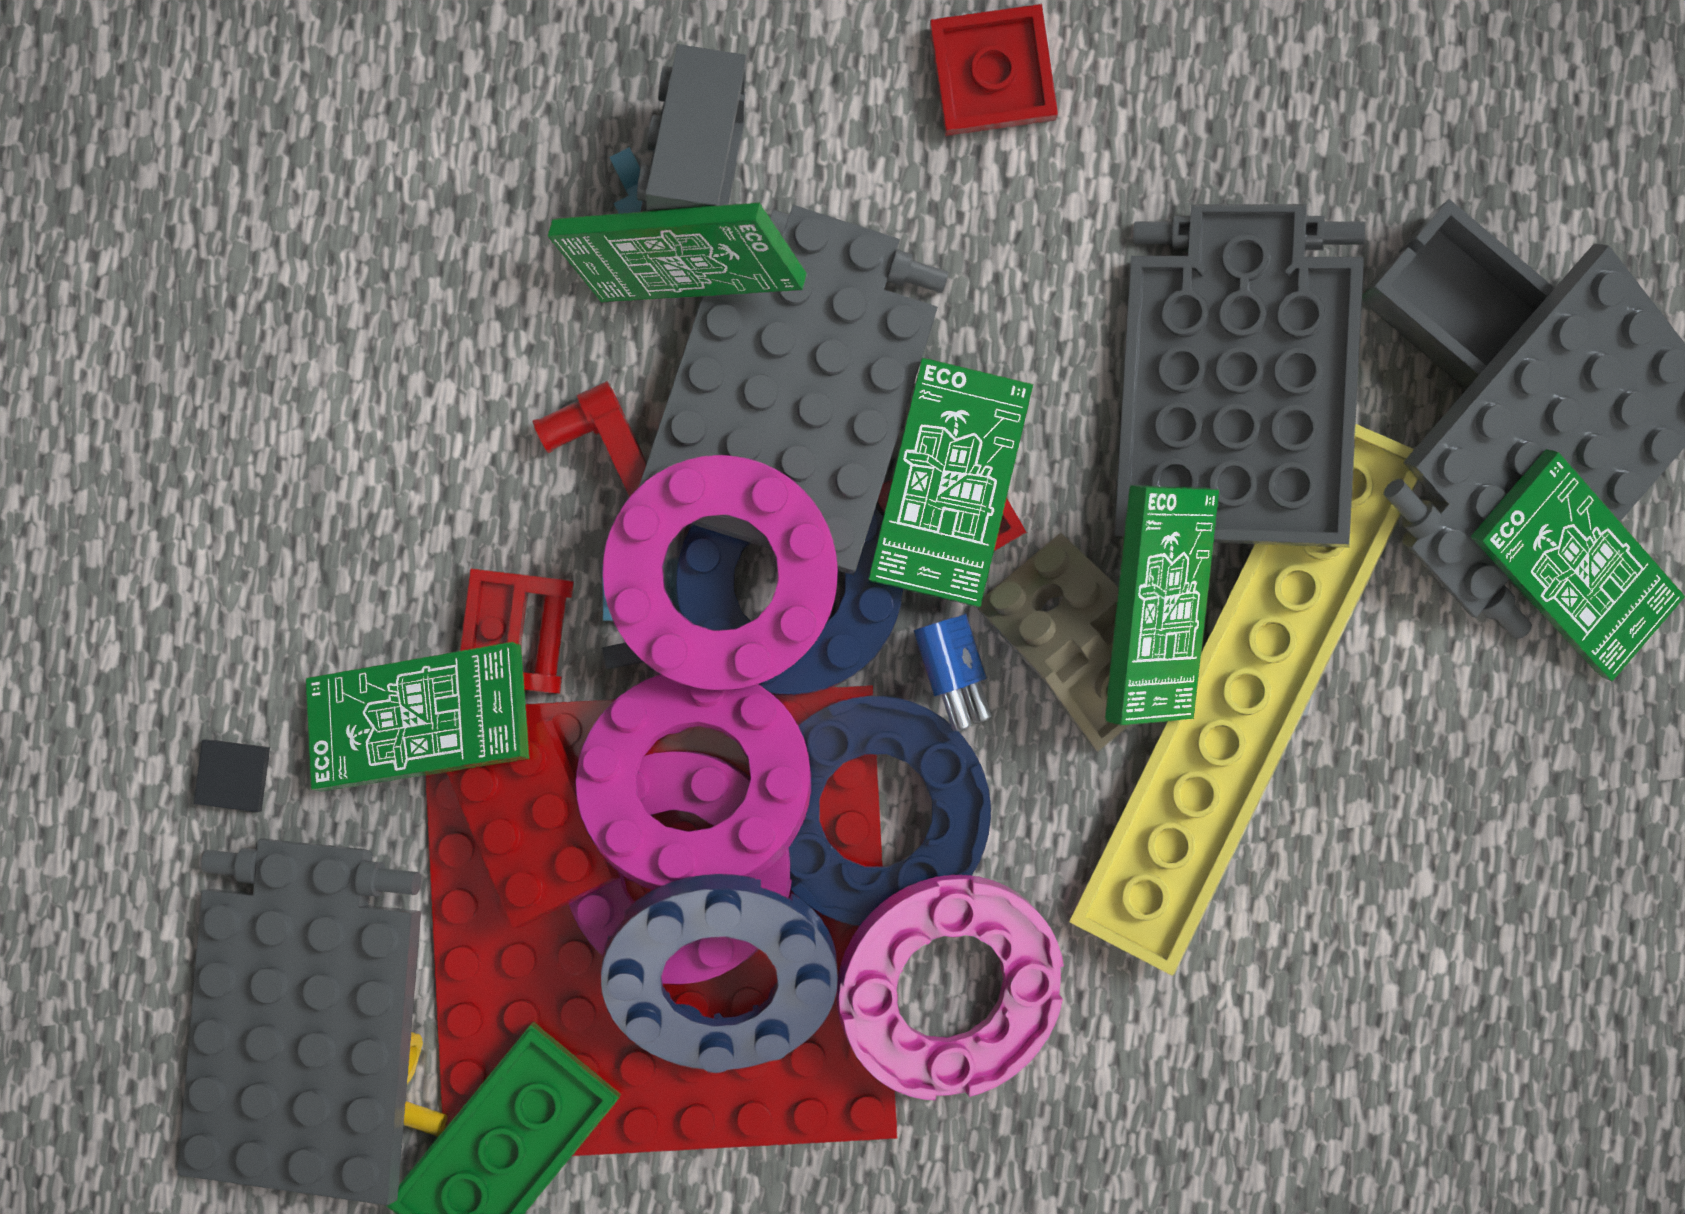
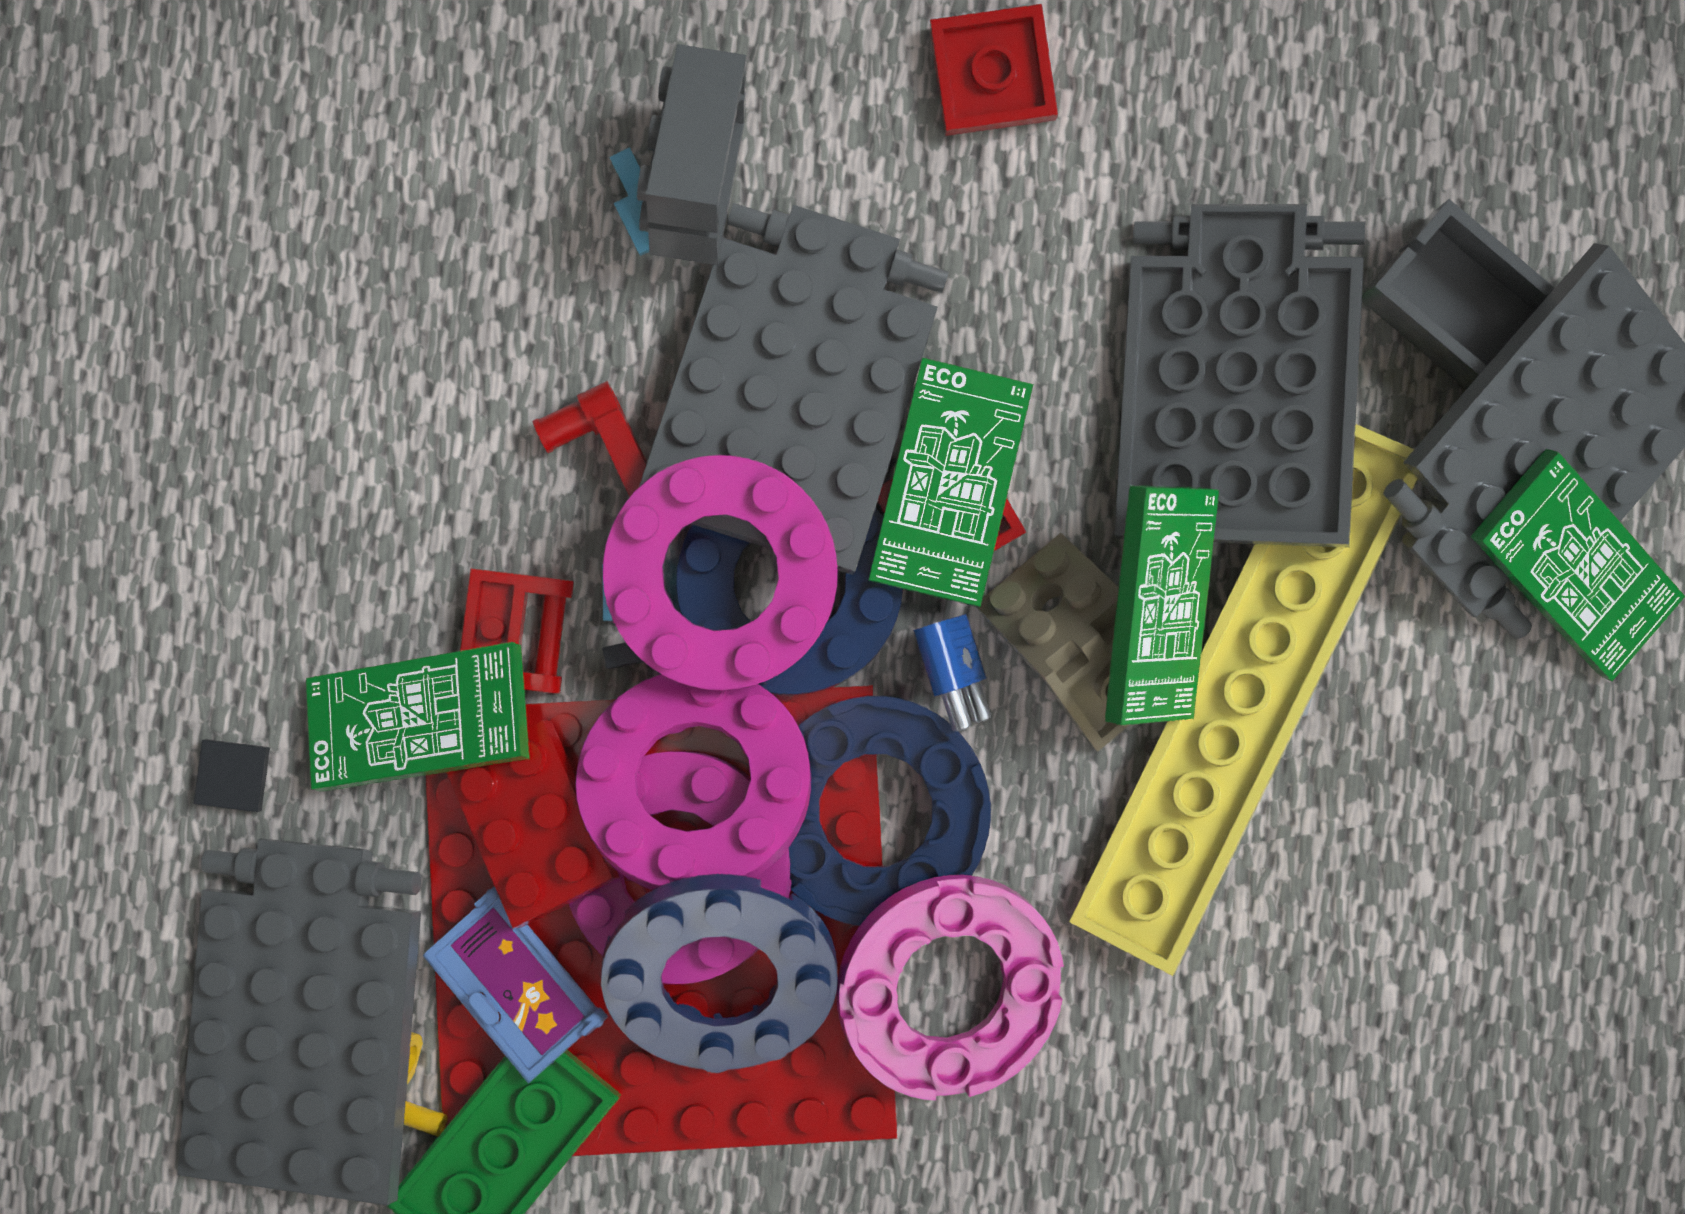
(521, 979): none -> door
(678, 253): green tile -> none

